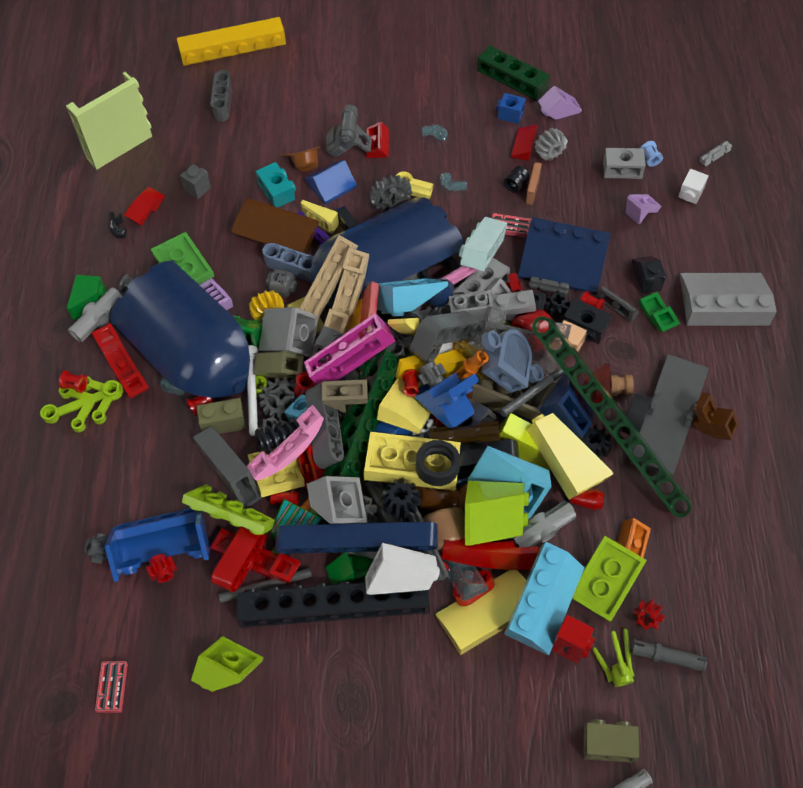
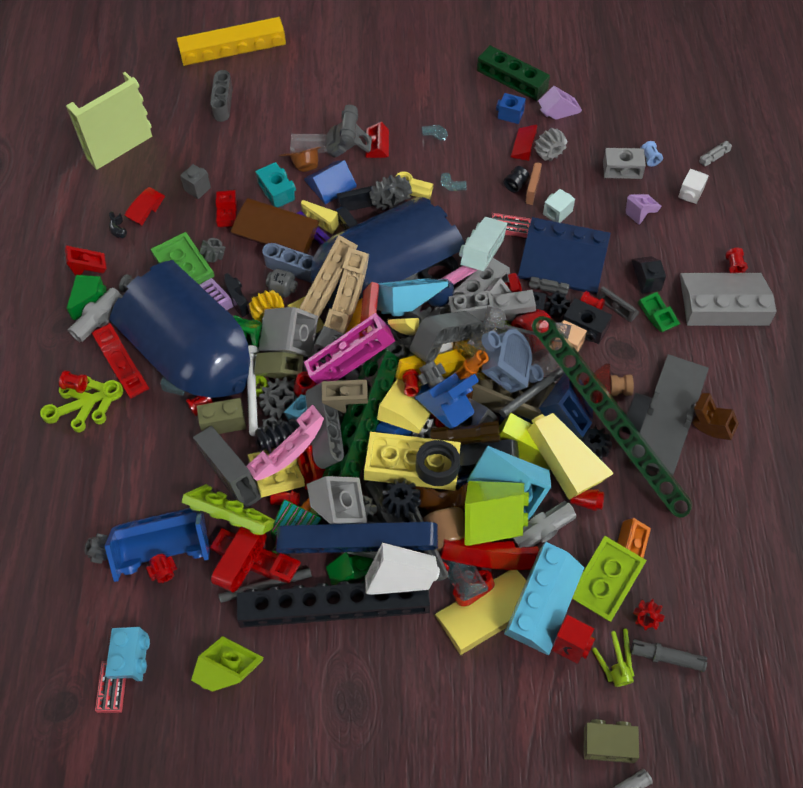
(83, 259): none -> red slope
(127, 653): none -> medium azure bracket
(212, 250): none -> dark grey gear
(226, 208): none -> red slope
(235, 293): none -> black slope
(303, 142): none -> clear tile
(355, 199): none -> black panel
(558, 206): none -> light aqua brick
(736, 260): none -> red bush

